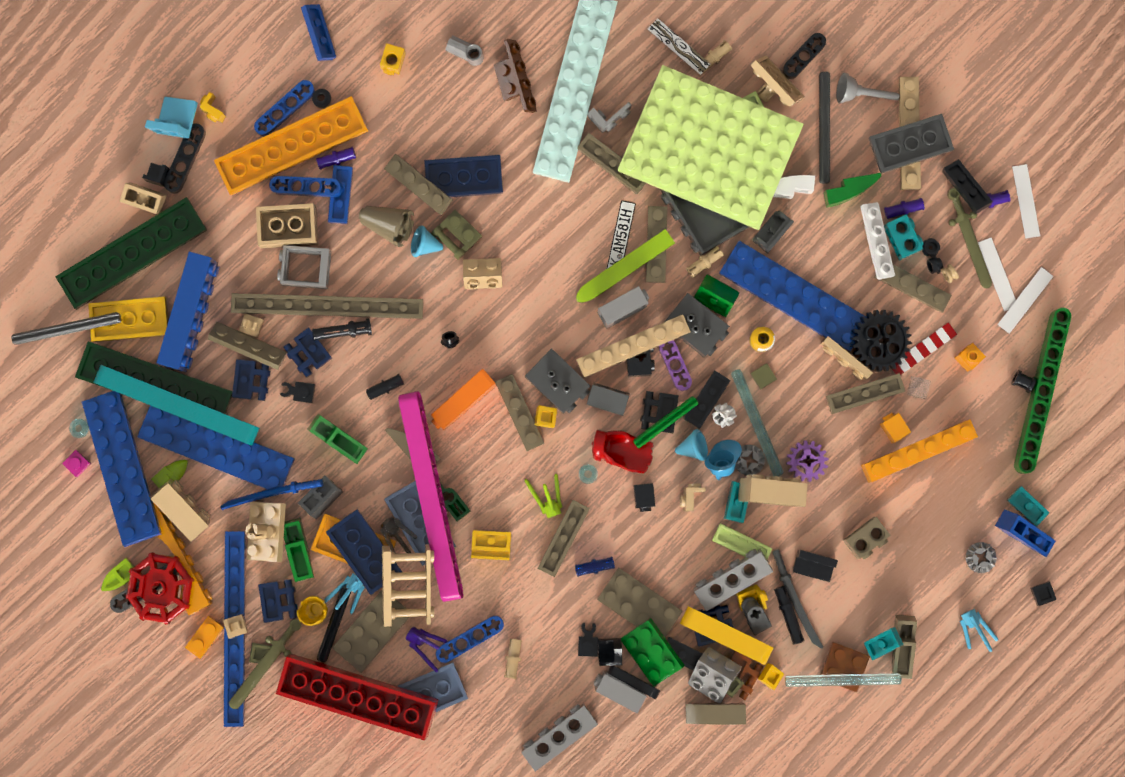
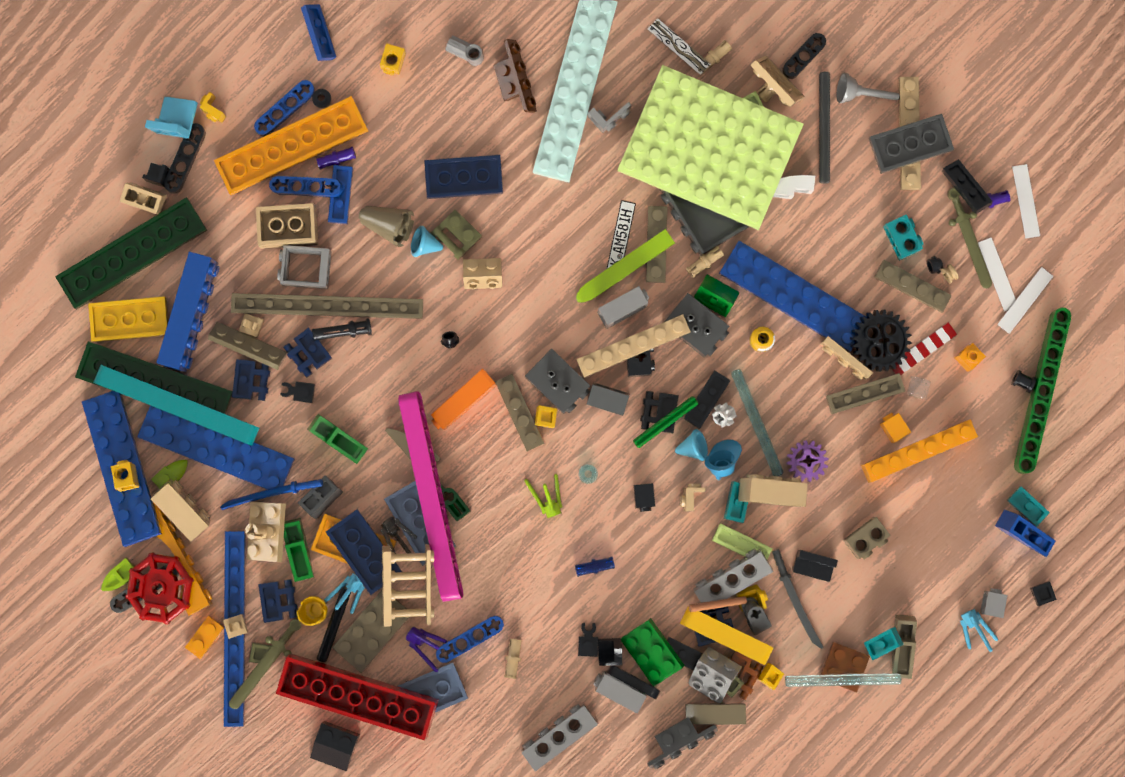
(66, 328): dark grey axle -> none
(76, 463): dark pink plate -> none
(85, 428): clear light blue plate -> none
(130, 481): none -> yellow brick
(334, 745): none -> black slope
(384, 387): black axle -> none
(418, 184): dark tan plate -> none
(491, 545): yellow plate -> none
(563, 538): dark tan plate -> none
(608, 161): dark tan plate -> none
(619, 450): red hair -> none
(638, 602): dark tan plate -> none
(664, 353): medium lavender beam -> none
(678, 739): none -> dark grey bracket
(717, 604): none -> nougat bar
(753, 468): light grey gear -> none
(763, 376): olive tile -> none
(772, 231): dark grey hinge -> none
(791, 621): black pin -> none
(849, 189): green slope -> none
(877, 240): white bracket -> none
(904, 208): dark purple pin -> none
(935, 247): black plate -> none
(972, 559): light grey gear -> none
(993, 603): none -> light grey brick

